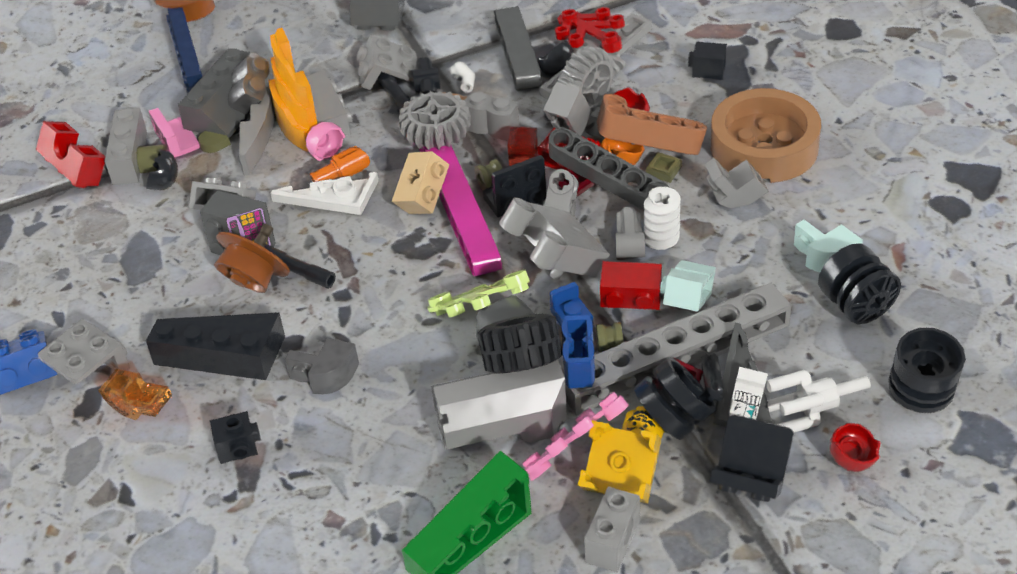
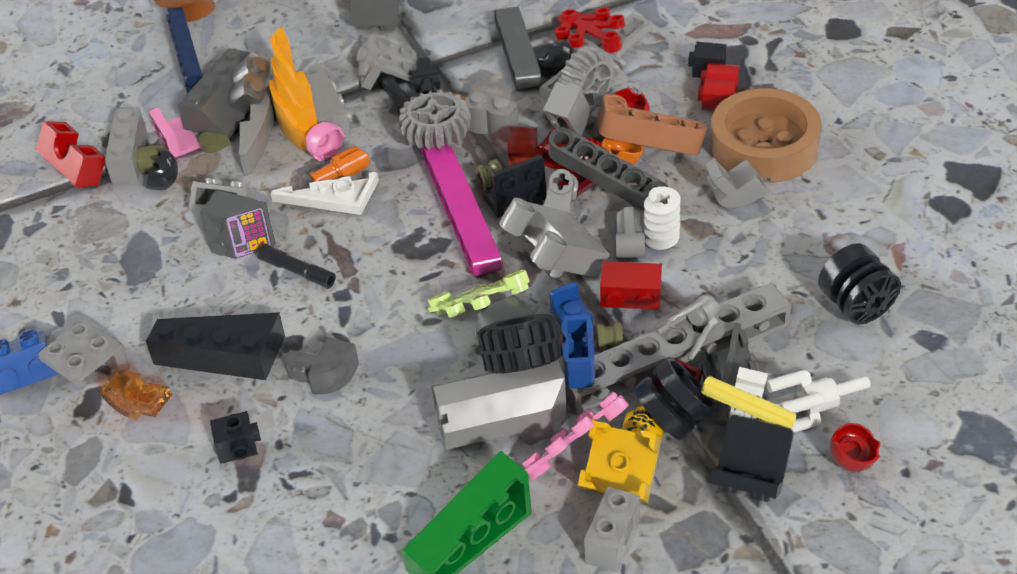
(248, 261): dark orange piece -> none
(420, 183): tan brick -> none
(467, 75): white arm -> none
(664, 167): olive tile -> none
(688, 285): light aqua piece -> none
(699, 313): none -> light grey plant
(717, 84): none -> red brick
(747, 402): none -> light yellow axle
(821, 246): light aqua brick -> none
(926, 370): black wheel -> none

